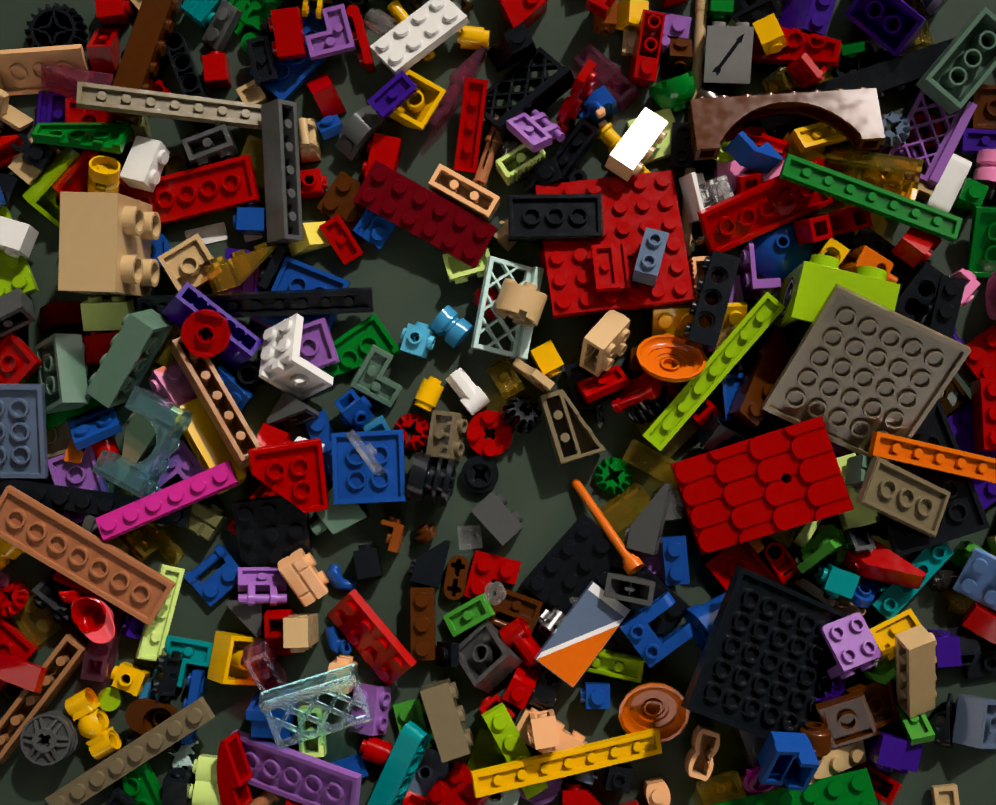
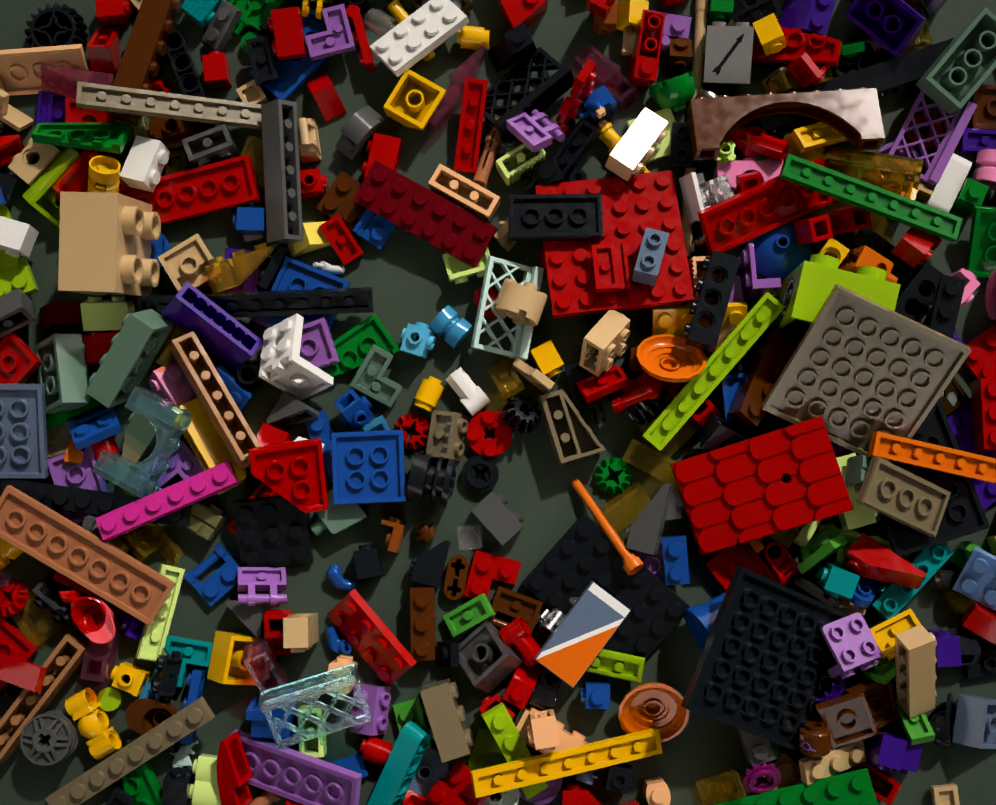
(35, 153): black plate -> none
(171, 140): none -> reddish brown plate
(198, 321): red plate -> none
(209, 233): white sticker -> none
(303, 577): light nougat brick -> none
(330, 126): blue plate -> none
(332, 269): none -> white piece
(367, 452): clear plate -> none
(392, 95): dark purple plate -> none
(494, 599): clear plate -> none
(629, 589): dark grey slope -> none
(645, 640): blue brick -> none
(699, 758): light nougat brick -> none
(751, 156): blue slope -> none
(787, 760): blue plate -> none
(859, 540): black plate -> none
(902, 129): sand blue gear -> none

